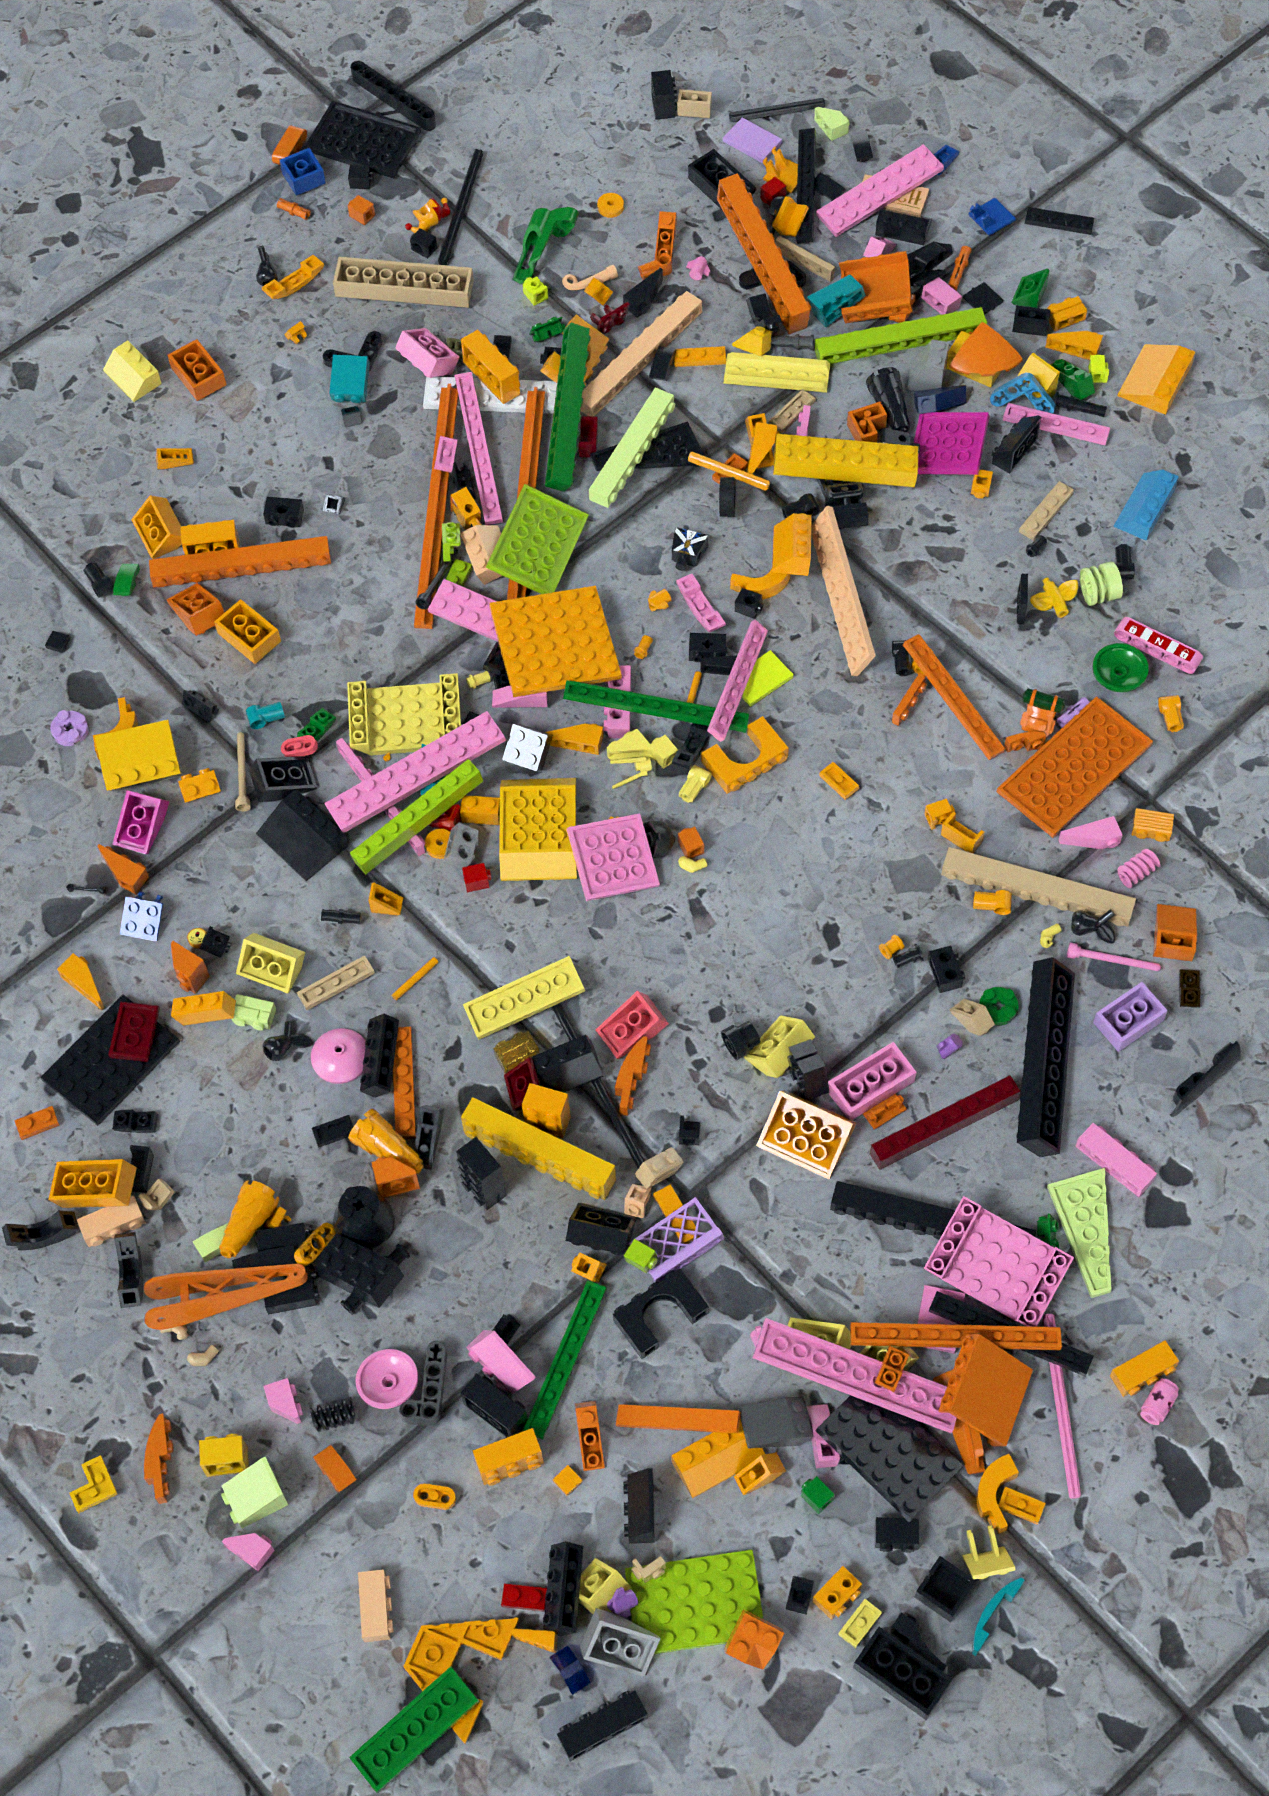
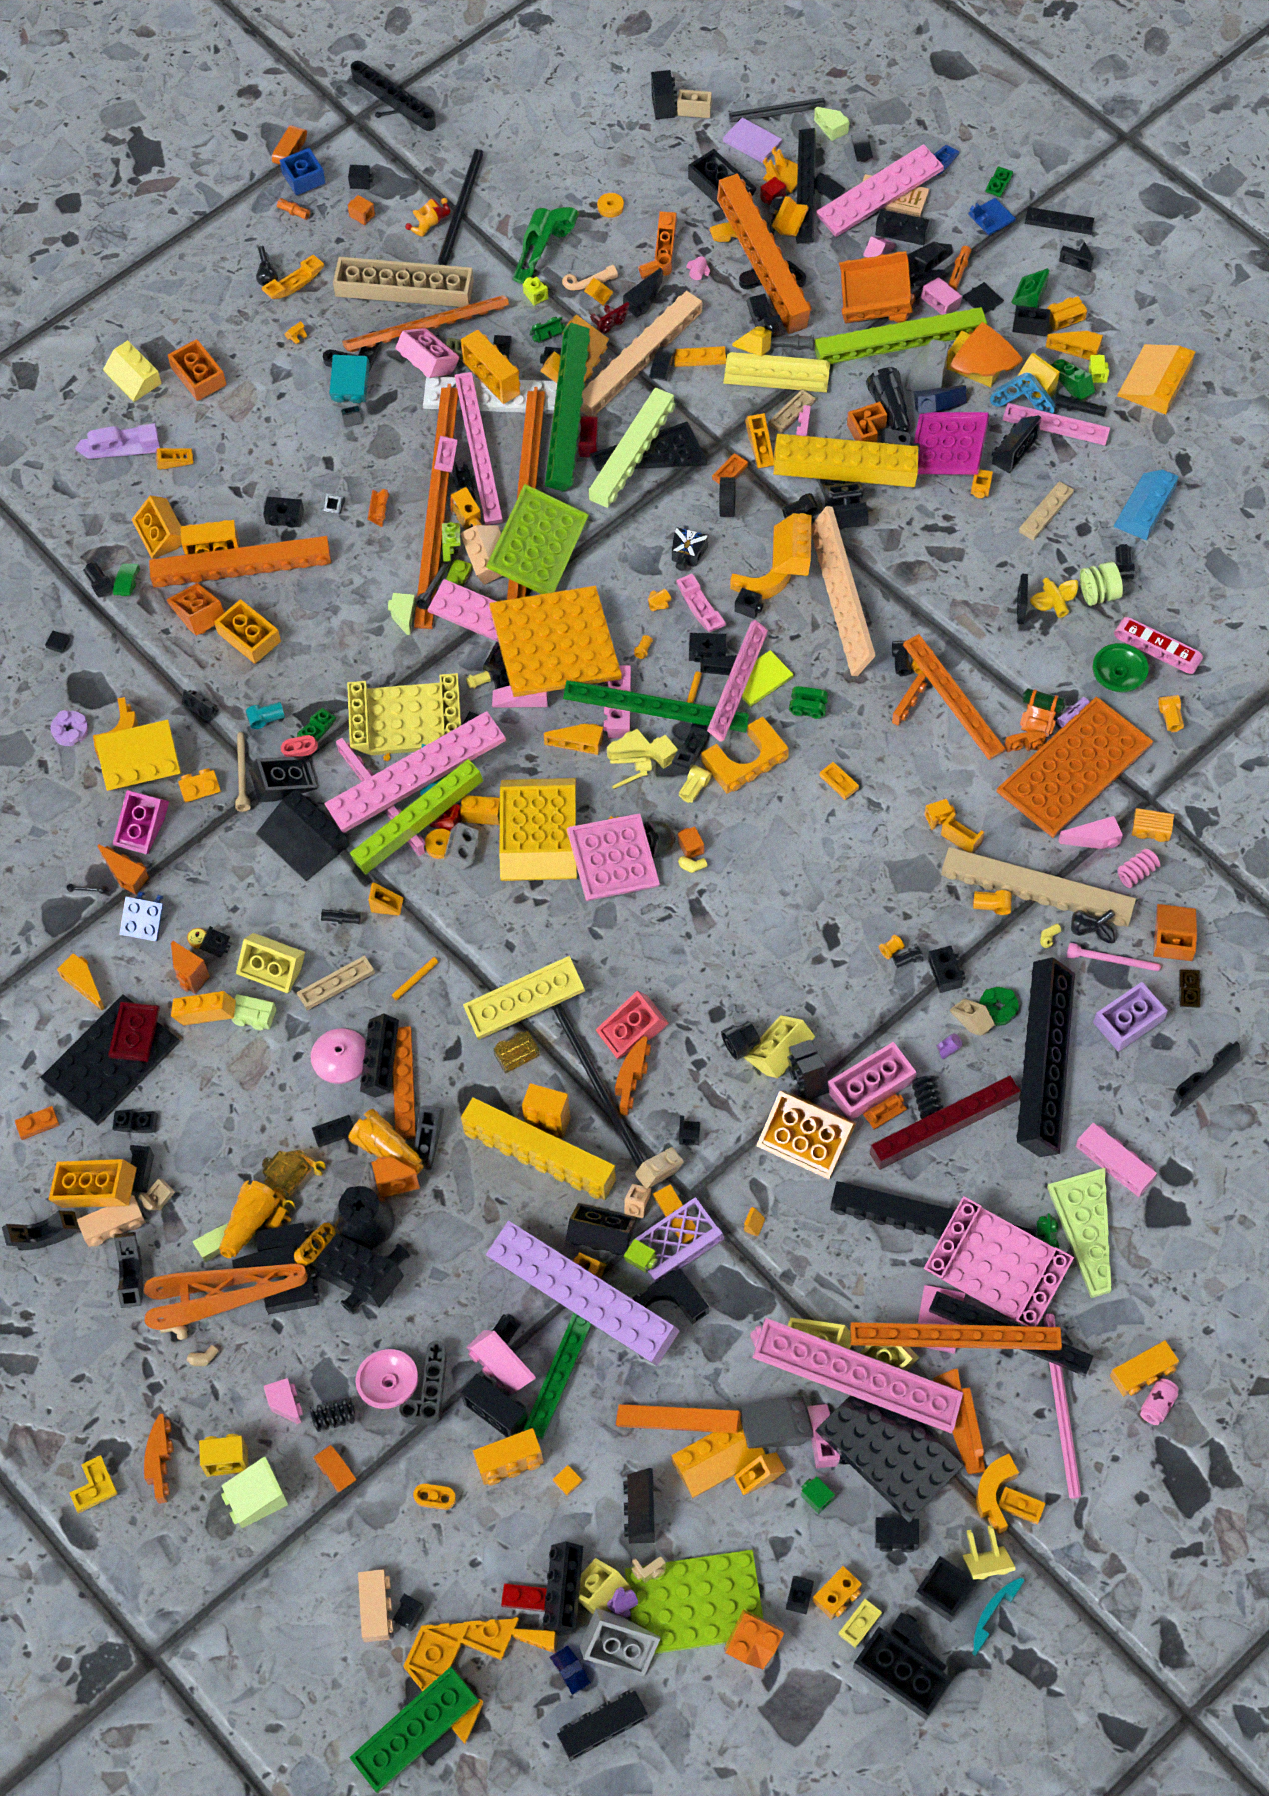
(117, 442): none -> lavender panel
(250, 1548): bright pink slope -> none
(277, 1046): black piece -> none
(287, 1171): none -> clear yellow torso
(363, 139): black plate -> none
(378, 506): none -> orange hinge
(403, 610): none -> yellowish green slope
(408, 1612): none -> black panel
(423, 243): black brick -> none
(432, 322): none -> orange plate
(476, 877): red brick -> none
(480, 1174): black brick -> none
(518, 1080): dark red slope -> none
(527, 747): brick -> none
(568, 1065): black slope -> none
(583, 1293): none -> lavender brick
(589, 1435): orange slope -> none
(722, 232): none -> light orange slope
(729, 471): light orange axle -> none
(754, 1222): none -> light orange slope
(762, 441): light orange slope -> none
(806, 259): tan plate -> none
(808, 702): none -> green brick
(829, 301): teal wedge -> none
(891, 1368): orange slope -> none
(926, 1095): none -> black piece
(986, 1389): orange panel -> none
(999, 182): none -> green slope
(1034, 548): black pin -> none
(1080, 259): none -> black slope

